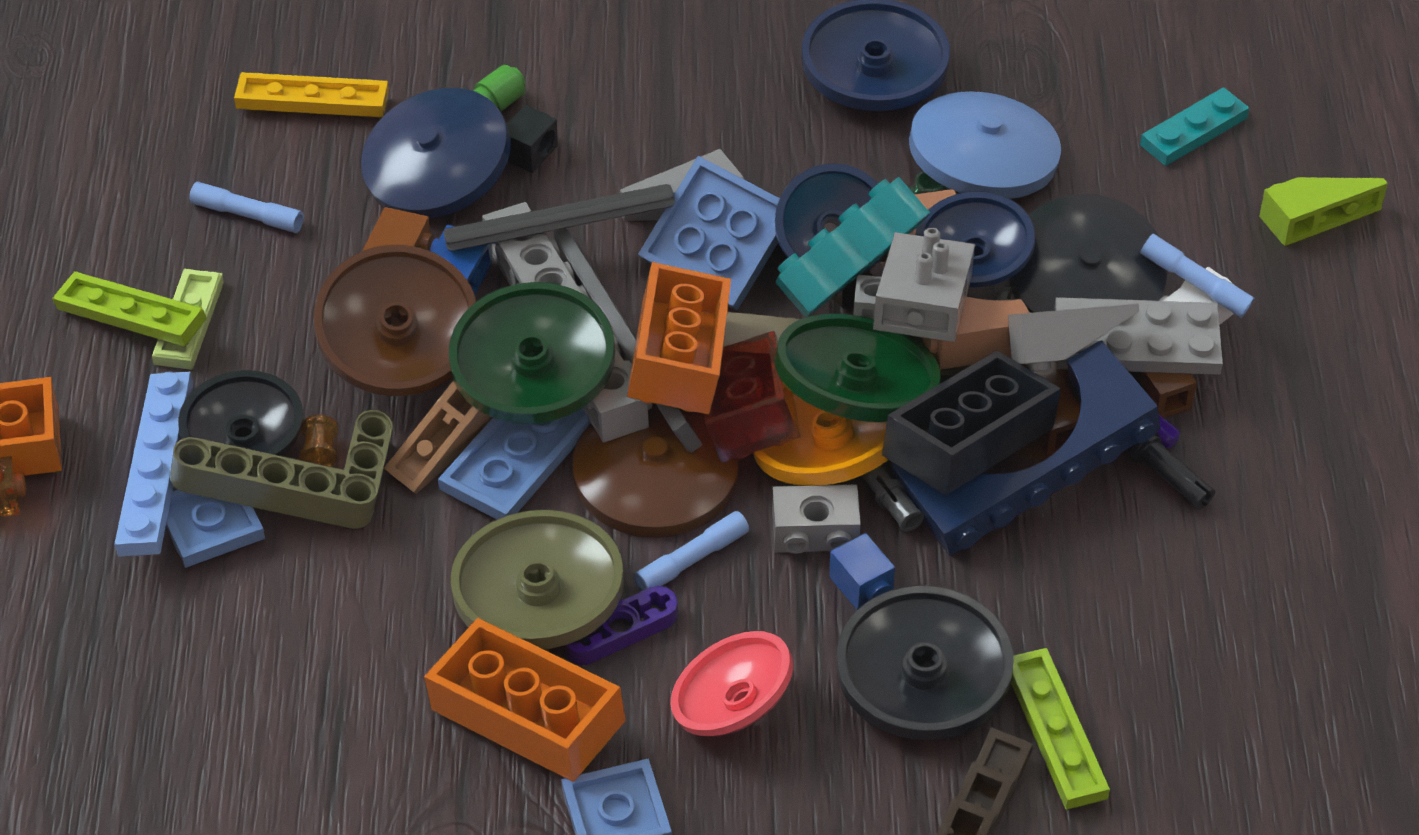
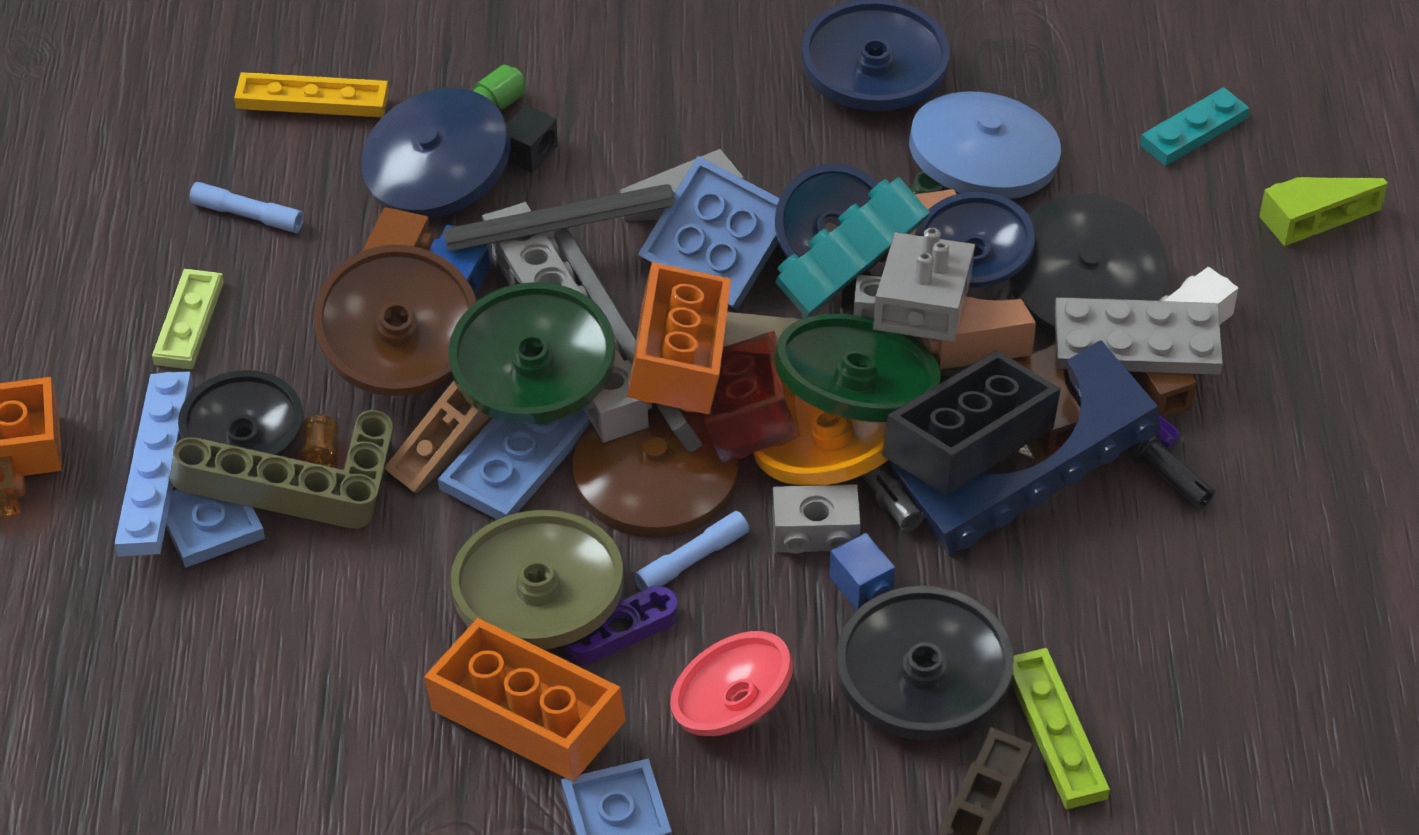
(129, 308): lime plate -> none
(1061, 333): light grey slope -> none
(1176, 262): light blue piece -> none

